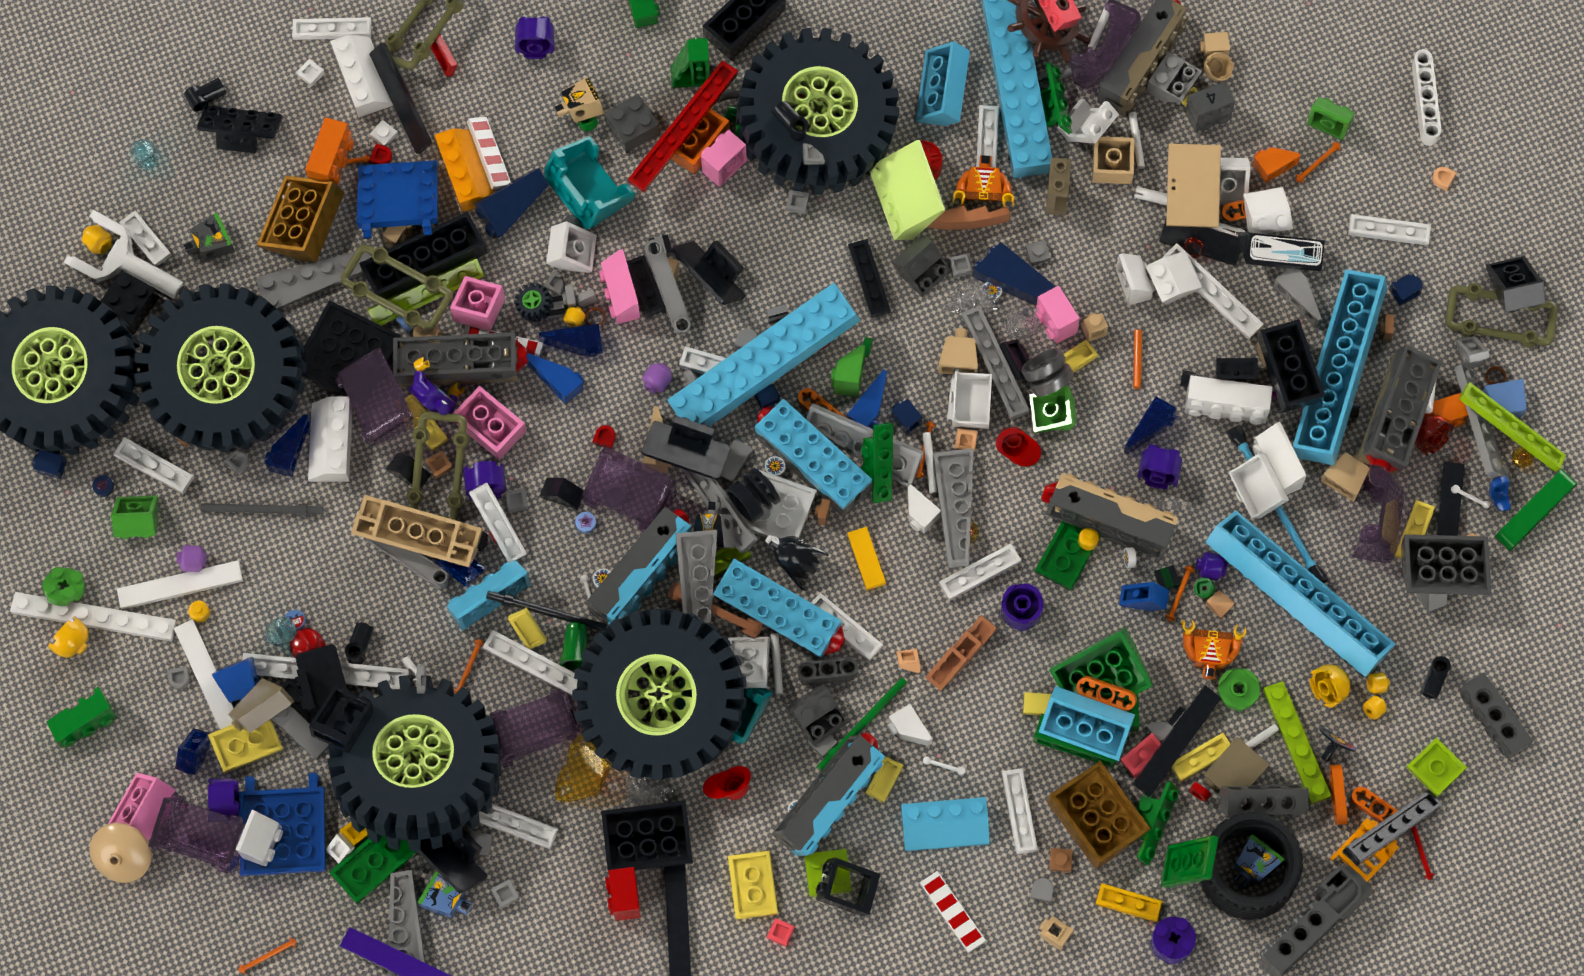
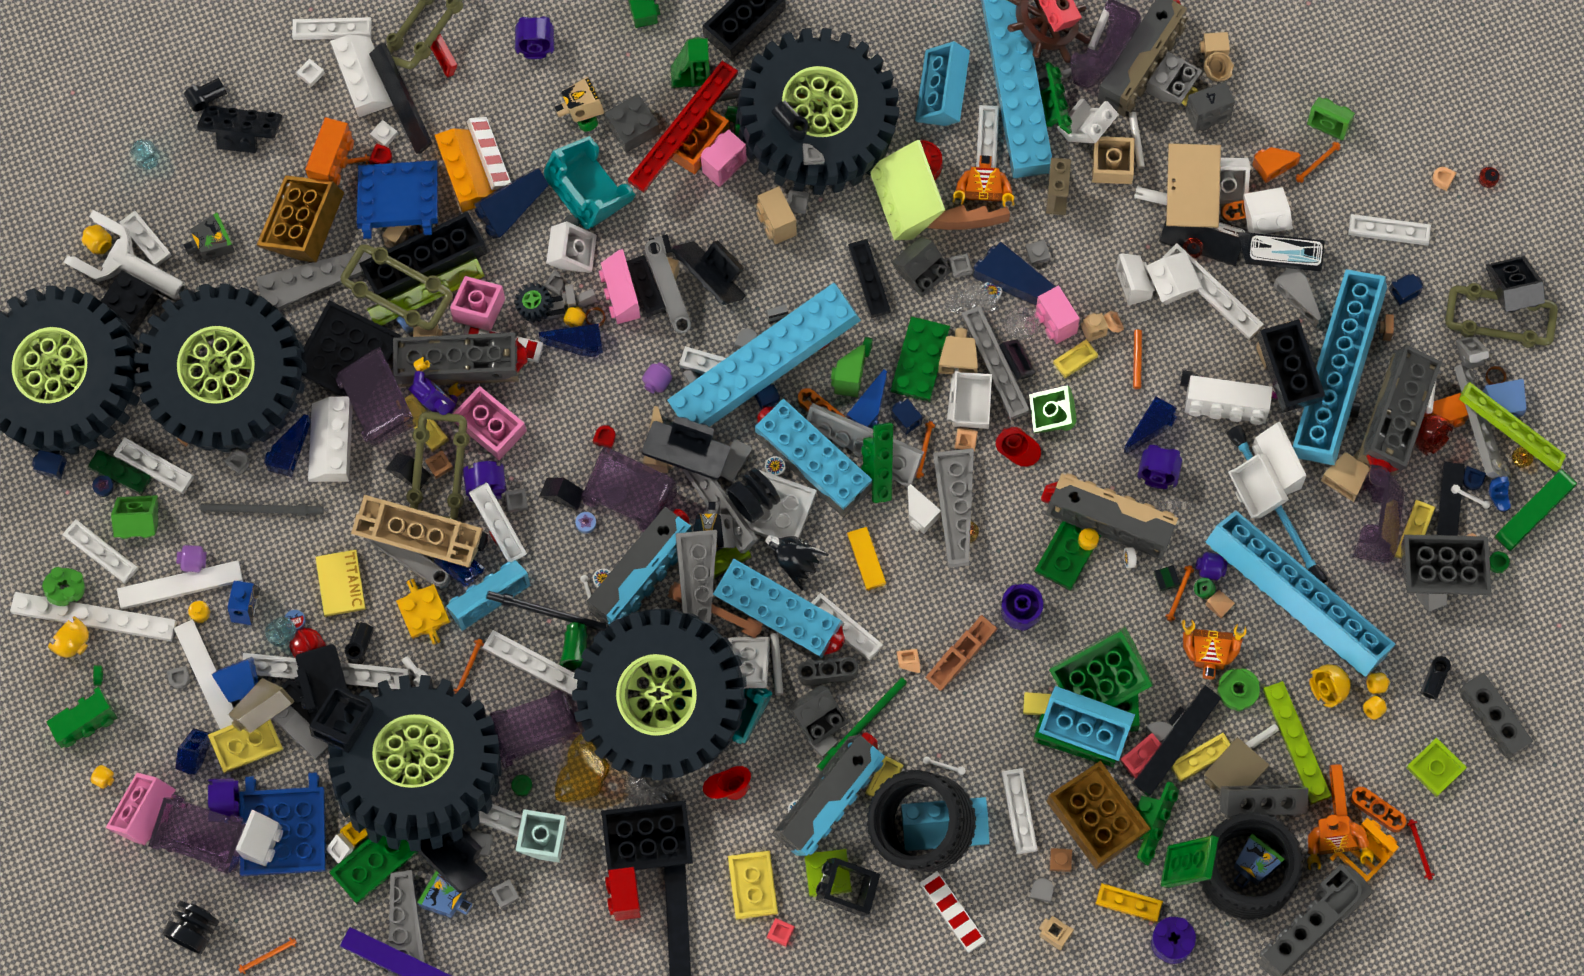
(98, 675): none -> green tile
(100, 551): none -> white tile
(102, 777): none -> yellow piece
(119, 472): none -> dark green plate
(127, 846): tan dish -> none
(190, 927): none -> black wheel
(243, 599): none -> blue torso
(340, 583): none -> light yellow tile
(421, 677): light grey tile -> none
(423, 611): none -> yellow plate
(521, 785): none -> green tile
(527, 628): light yellow tile -> none
(541, 835): none -> light aqua slope
(557, 377): blue slope -> none
(776, 215): none -> tan brick
(822, 511): medium nougat plate -> none
(882, 818): none -> black tyre
(908, 726): white slope -> none
(920, 359): none -> green plate
(930, 463): white bar -> none
(980, 572): white plate -> none
(1047, 372): flat silver wheel -> none
(1093, 682): orange beam -> none
(1113, 321): none -> light nougat tile
(1144, 596): blue slope -> none
(1199, 792): red tile -> none
(1245, 367): black window -> none
(1335, 742): black shield -> none
(1336, 836): none -> orange torso
(1392, 828): tile -> none
(1426, 106): white beam -> none
(1473, 478): none -> dark blue tile
(1488, 177): none -> clear red tile
(1499, 562): none -> green tile

